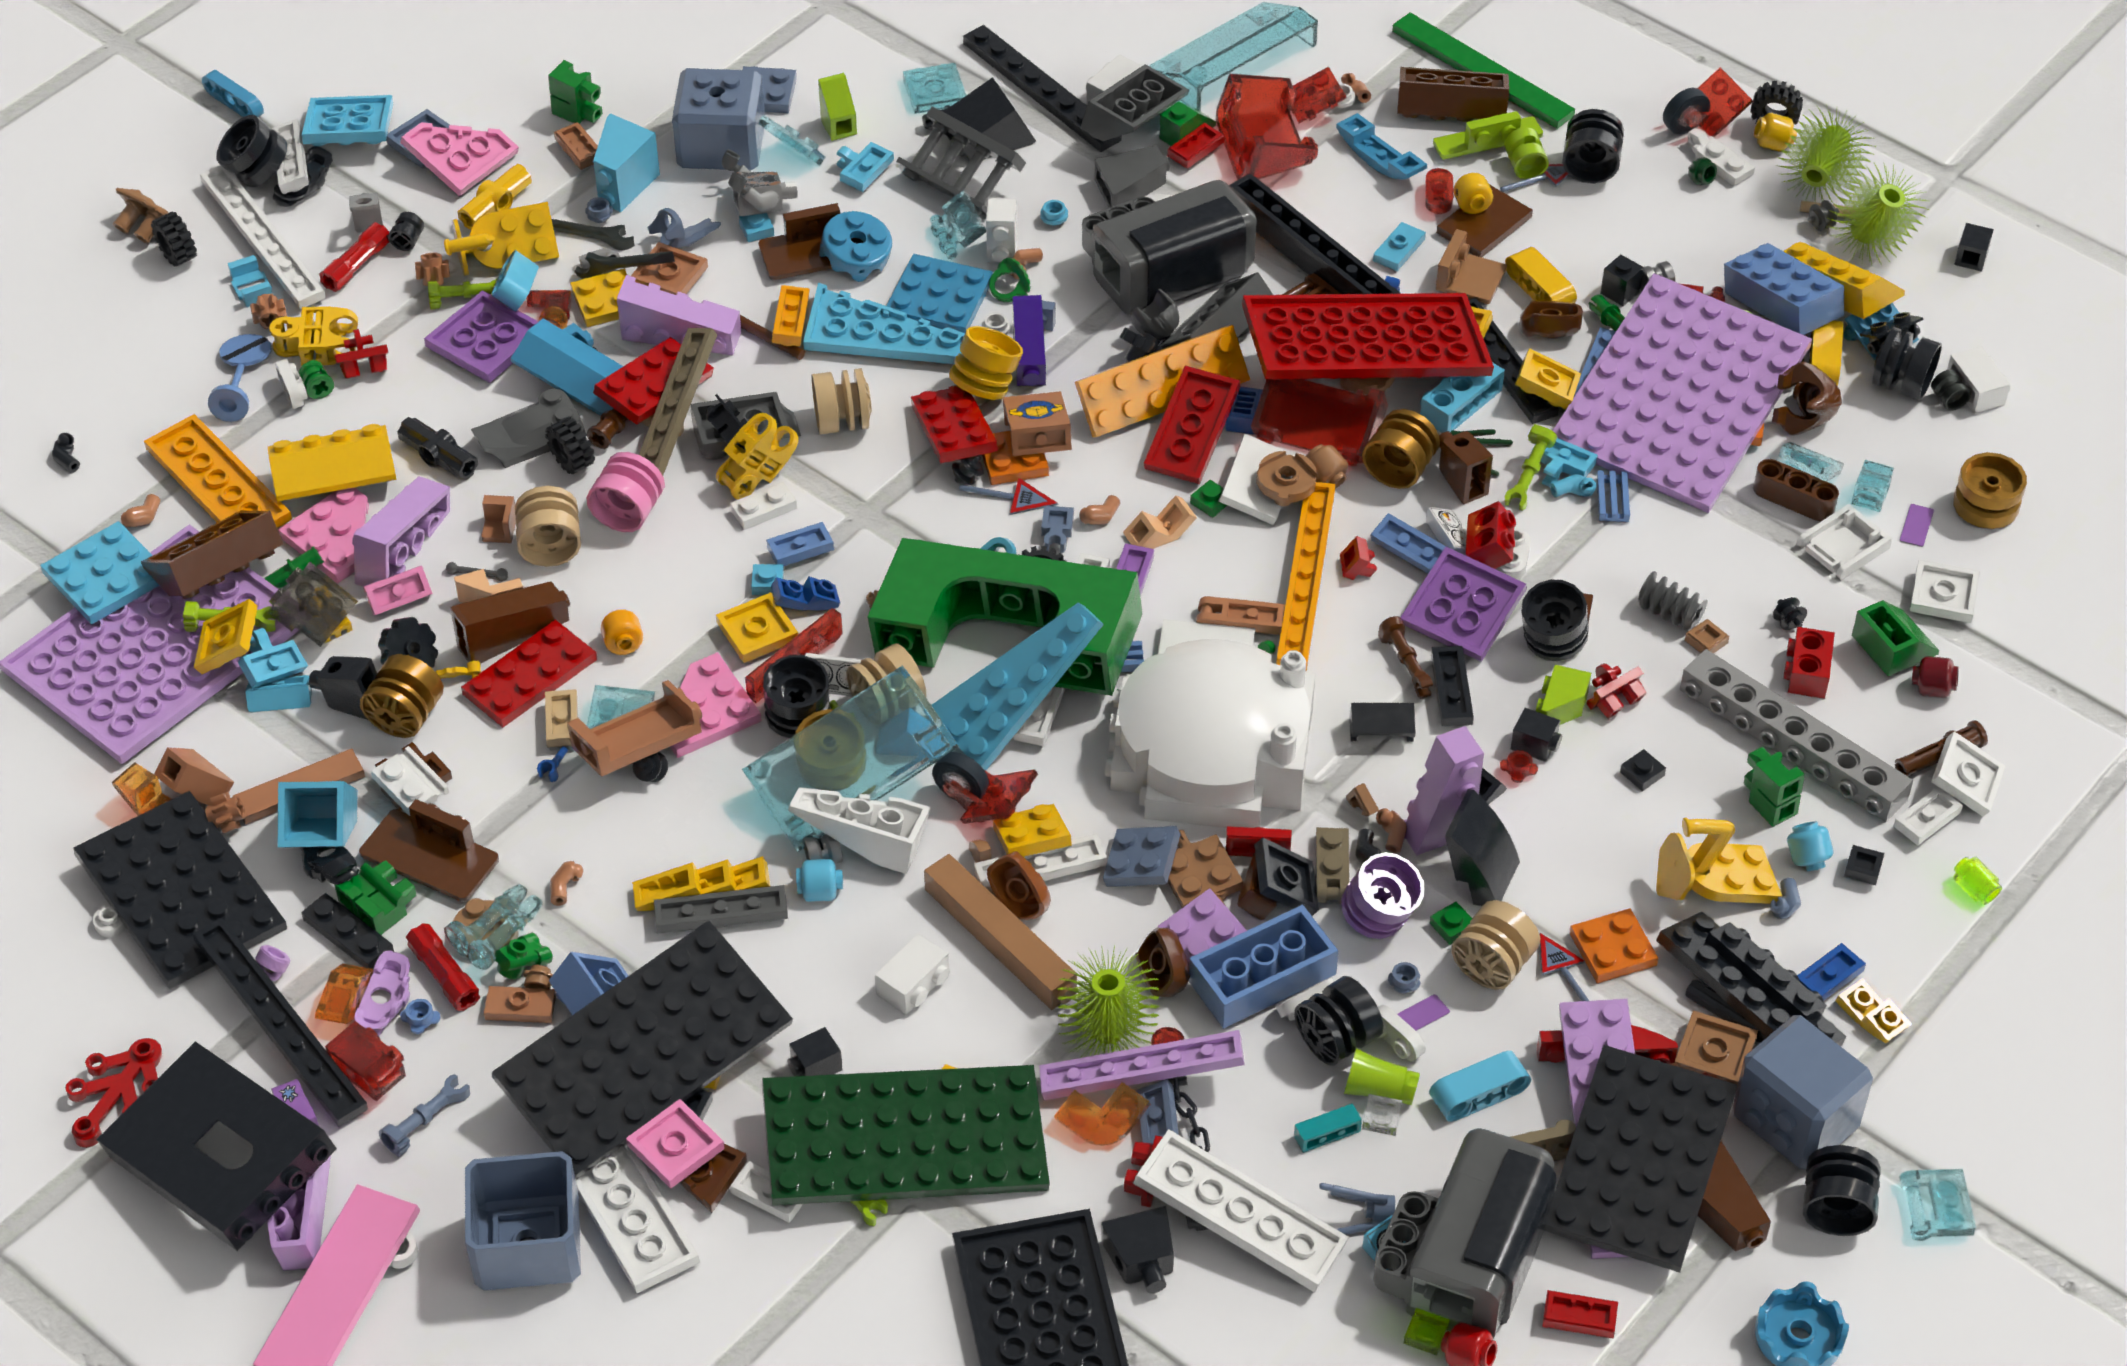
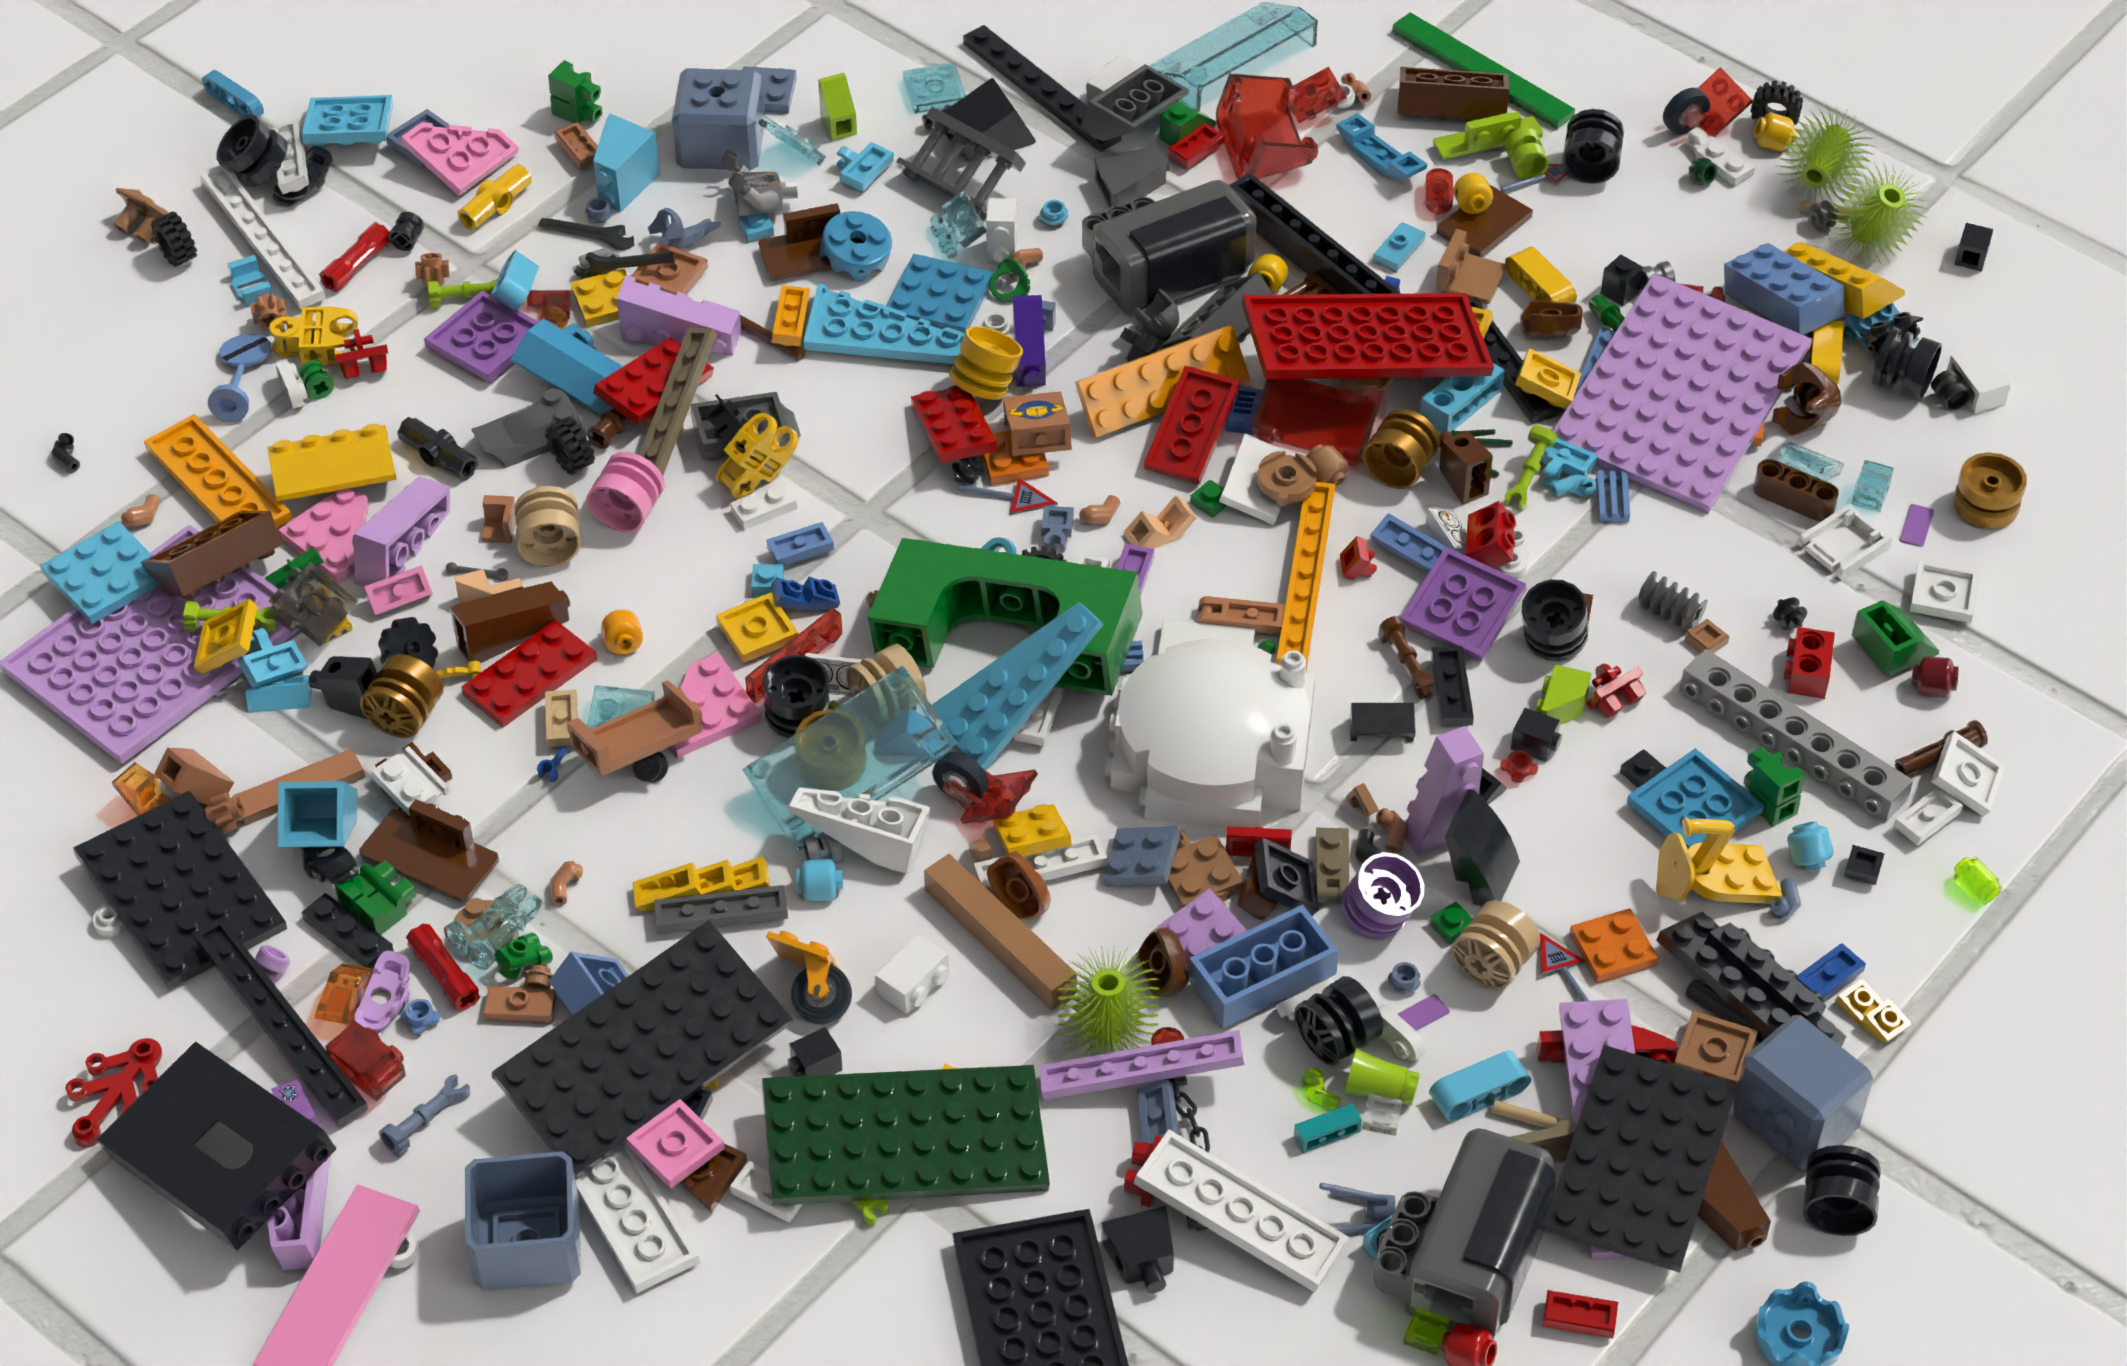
(365, 210): light grey bracket -> none
(518, 228): yellow plate -> none
(820, 990): none -> plate
(840, 401): tan wheel -> none
(1106, 1124): clear orange plate -> none
(1272, 270): none -> yellow head
(1315, 1090): none -> clear neon green arm
(1524, 1115): none -> tan bar
(1693, 790): none -> dark azure plate
(1949, 1203): clear light blue plate -> none

